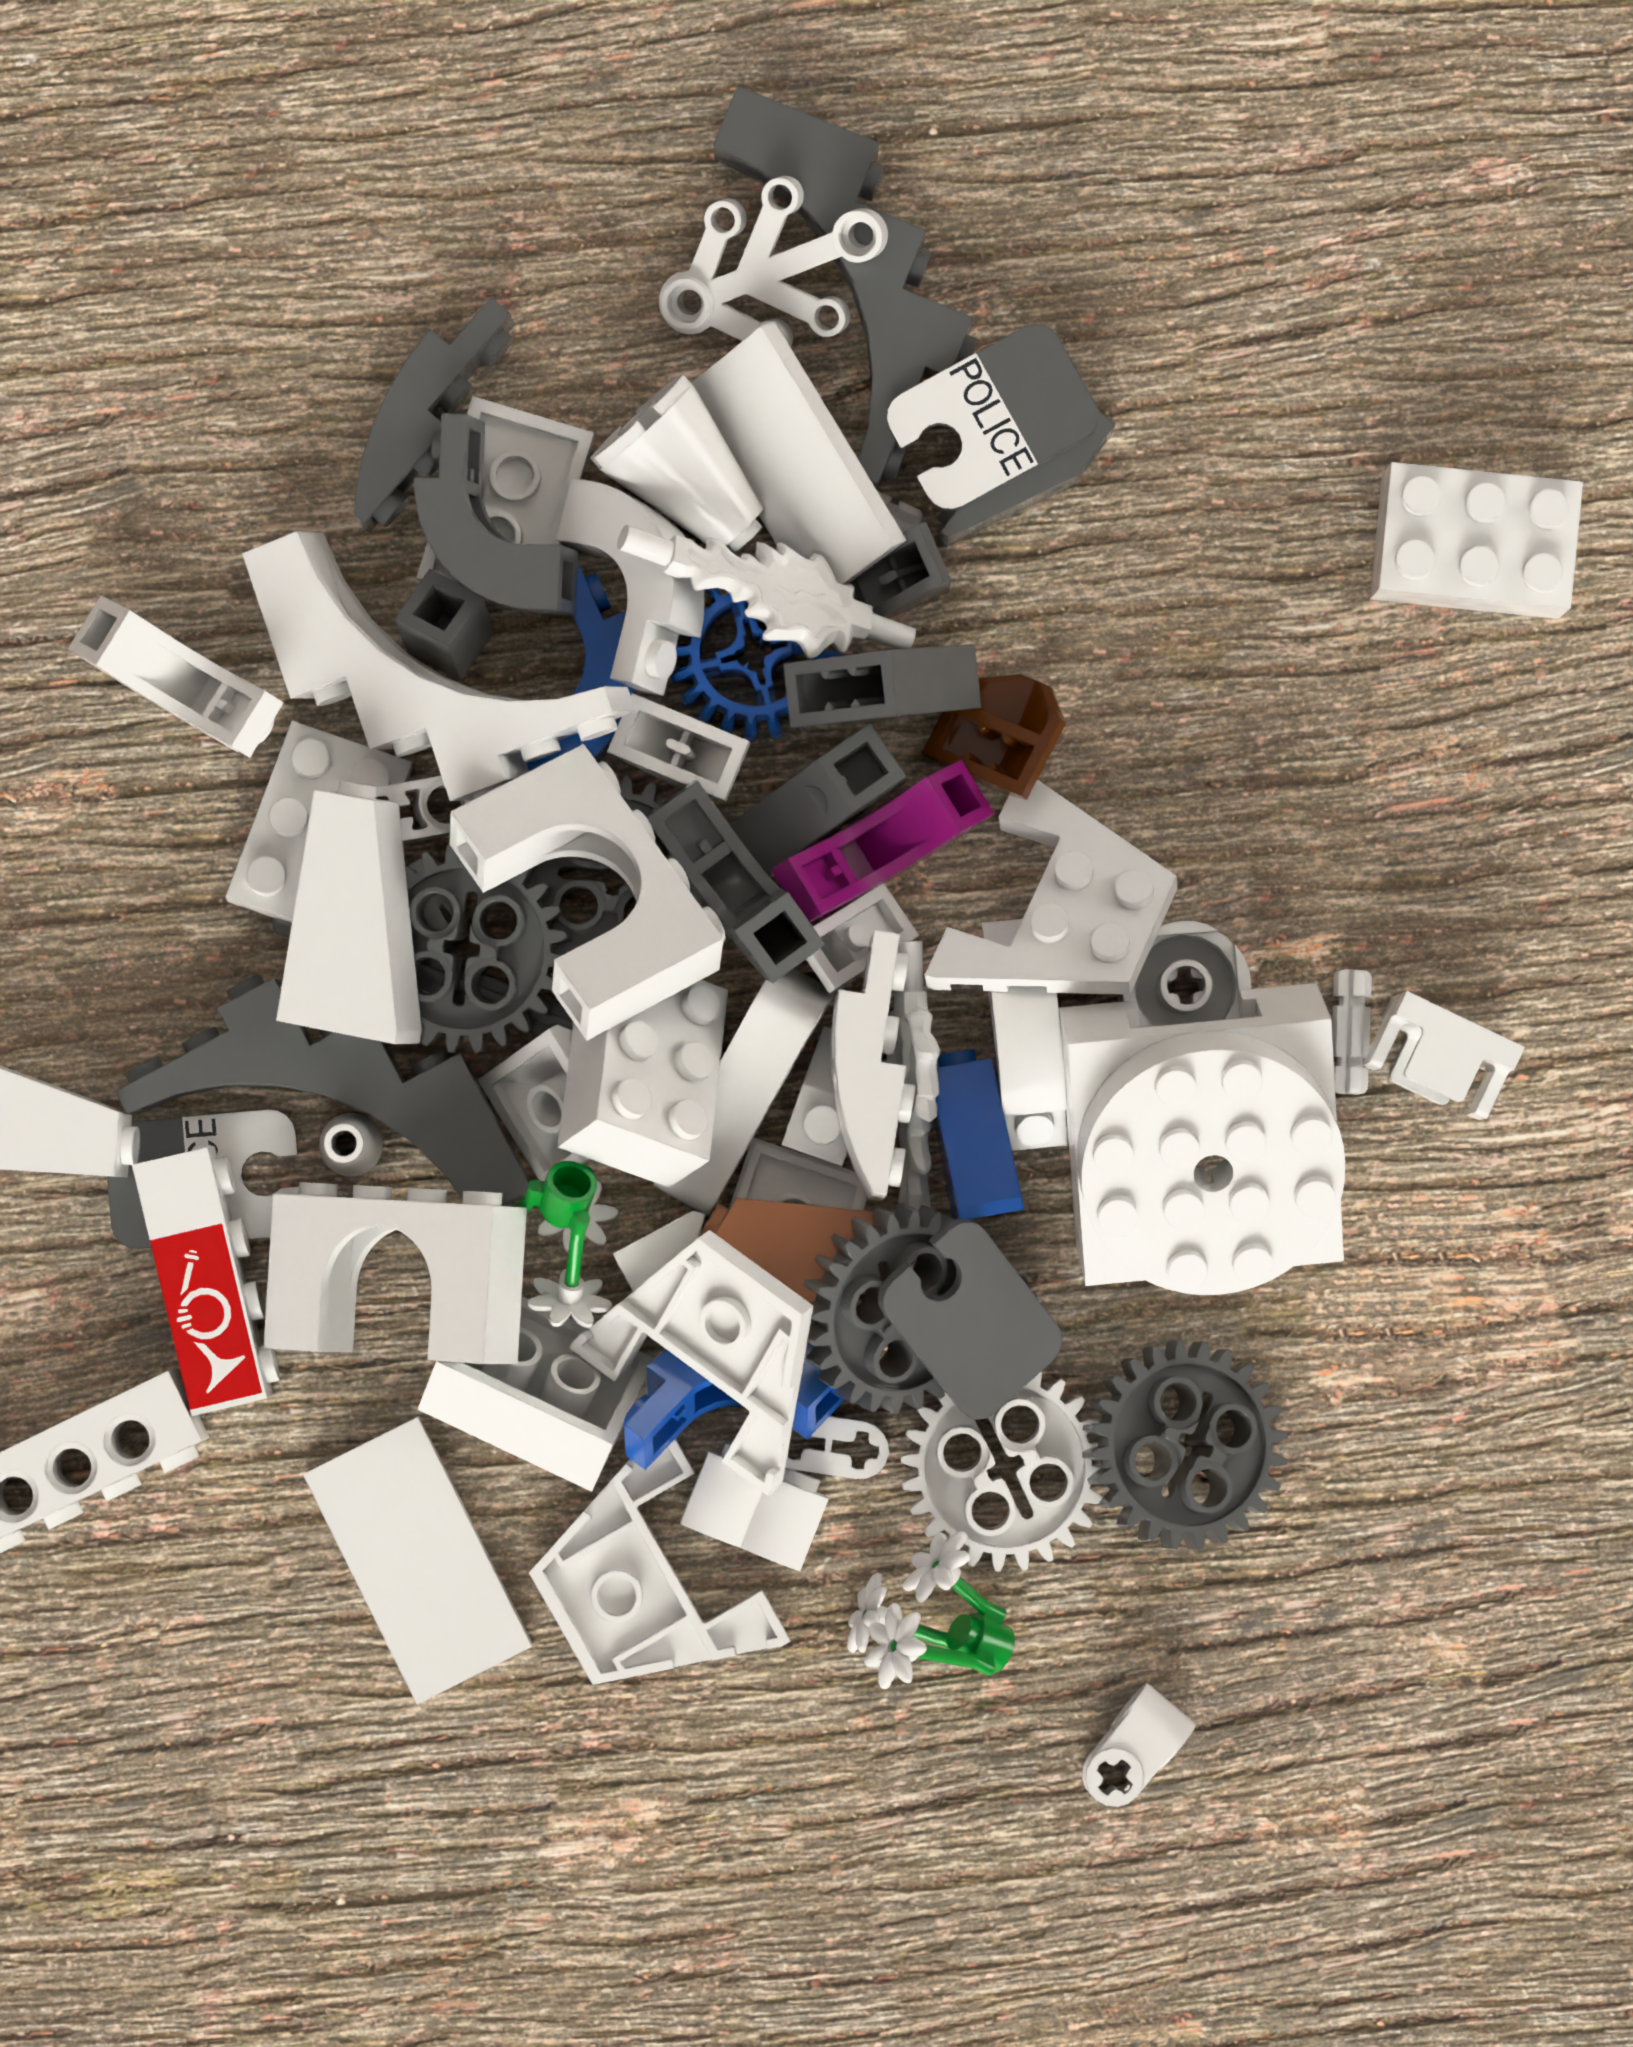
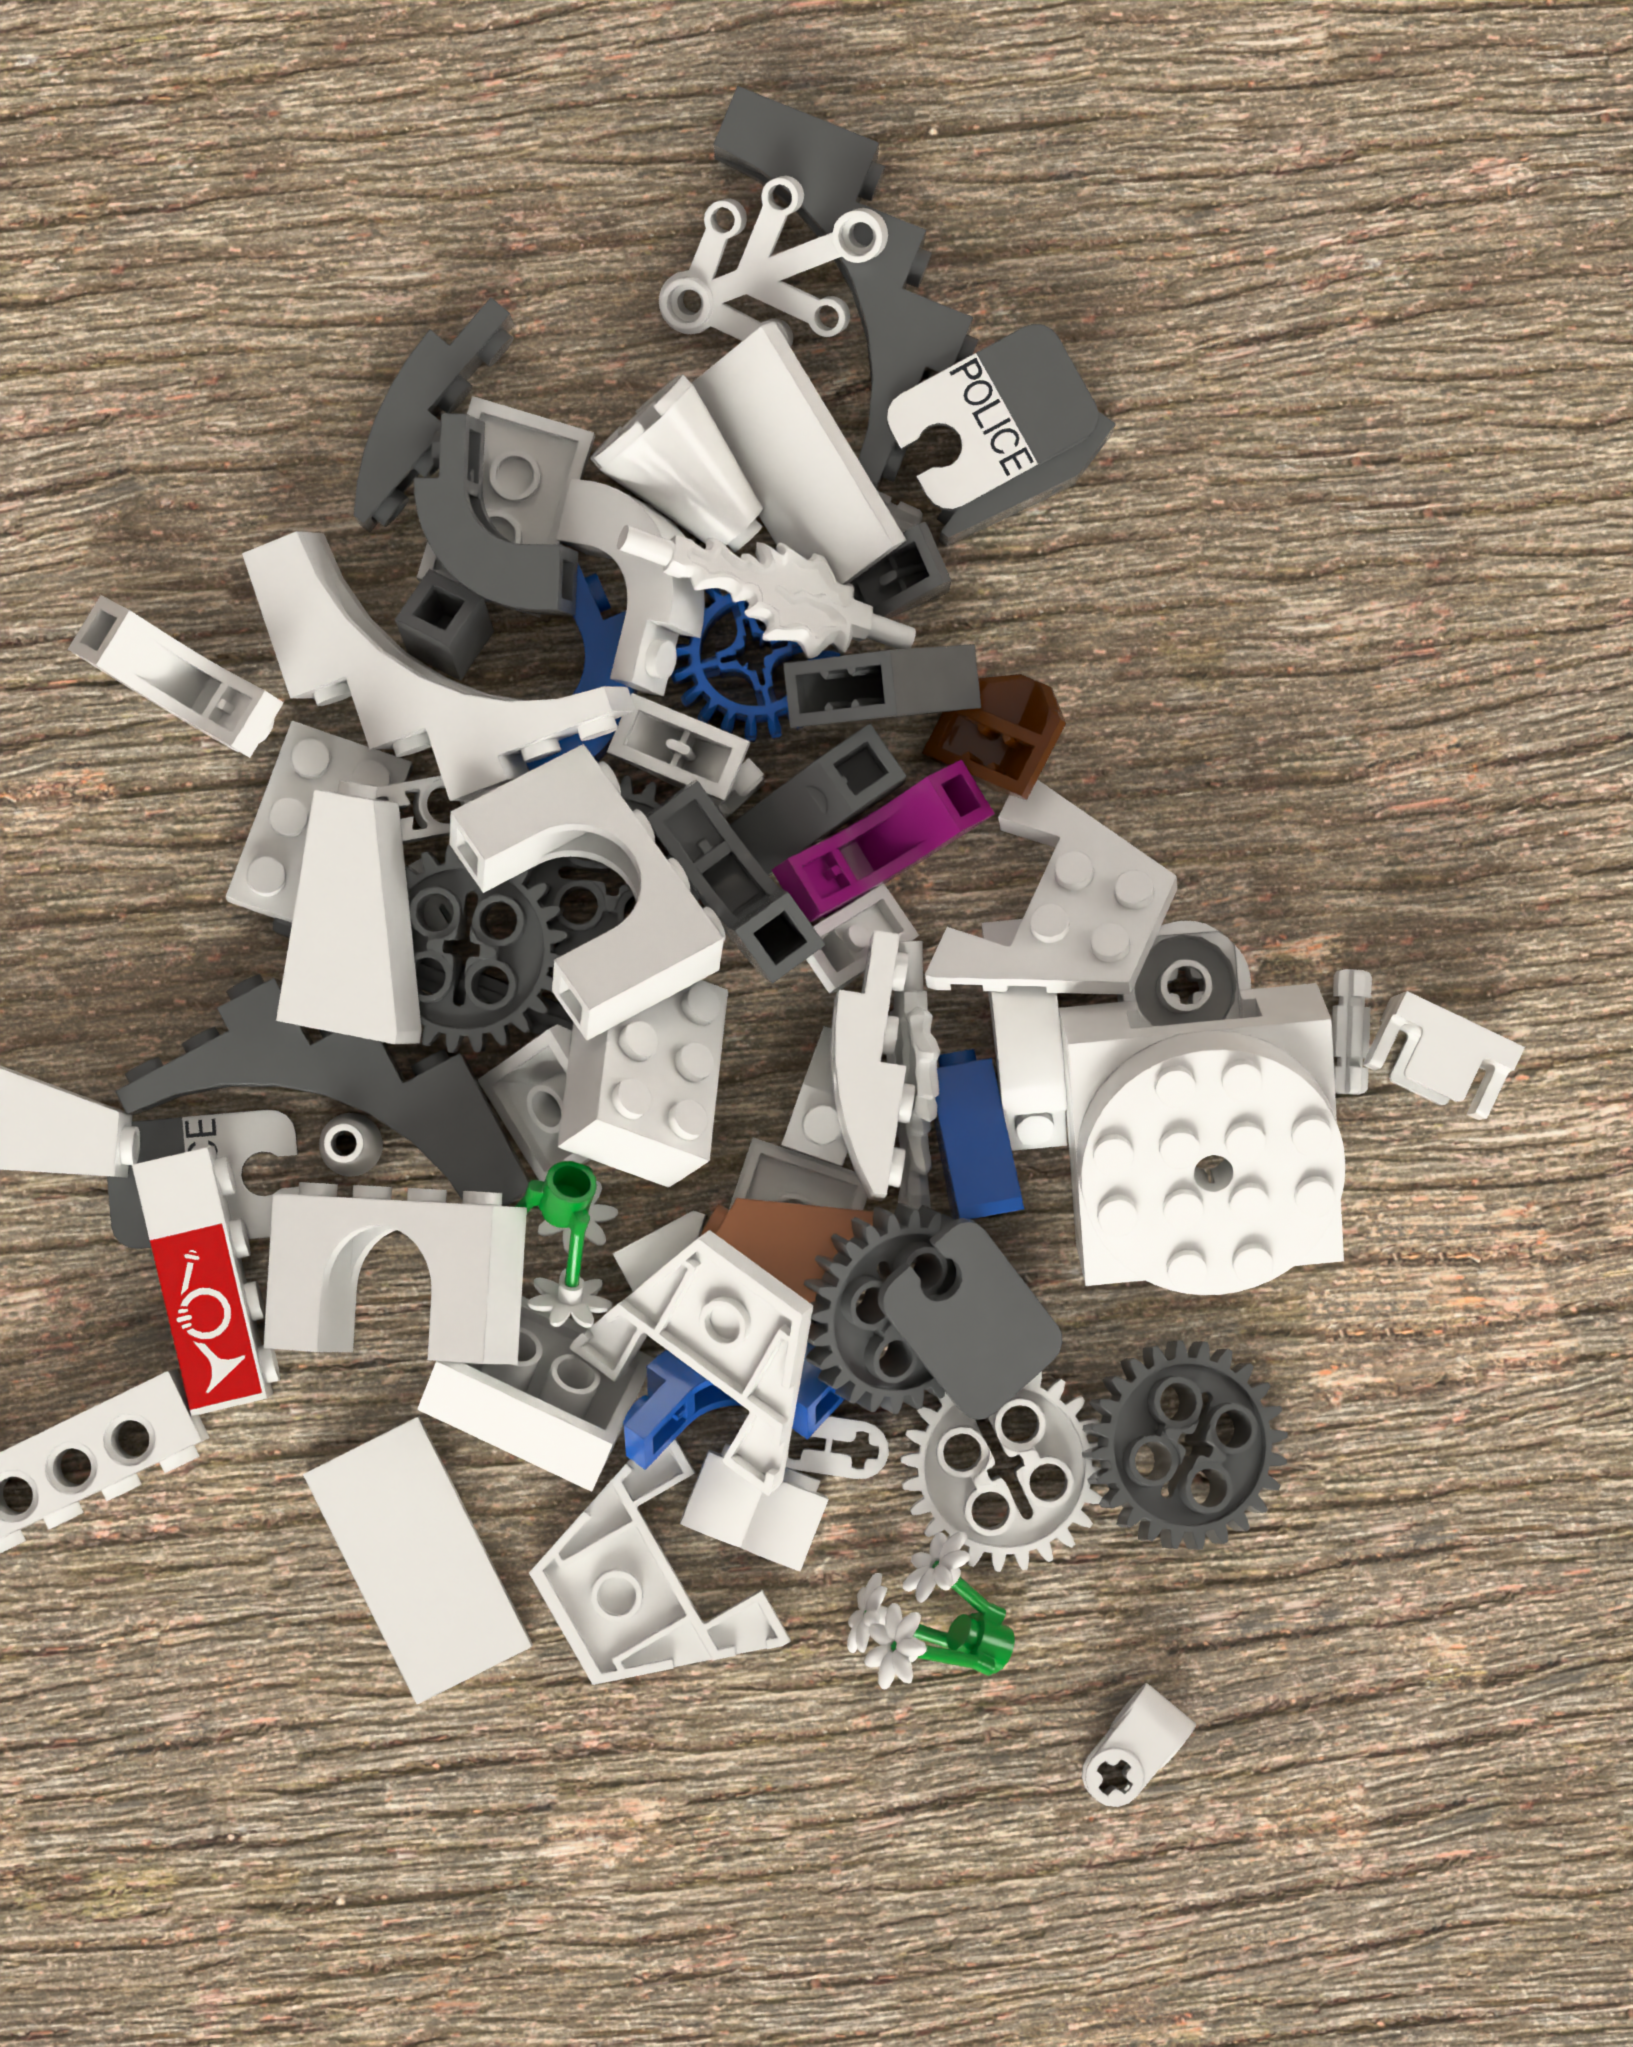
(747, 783): none -> white tile
(751, 1078): white beam -> none
(1476, 540): white brick -> none

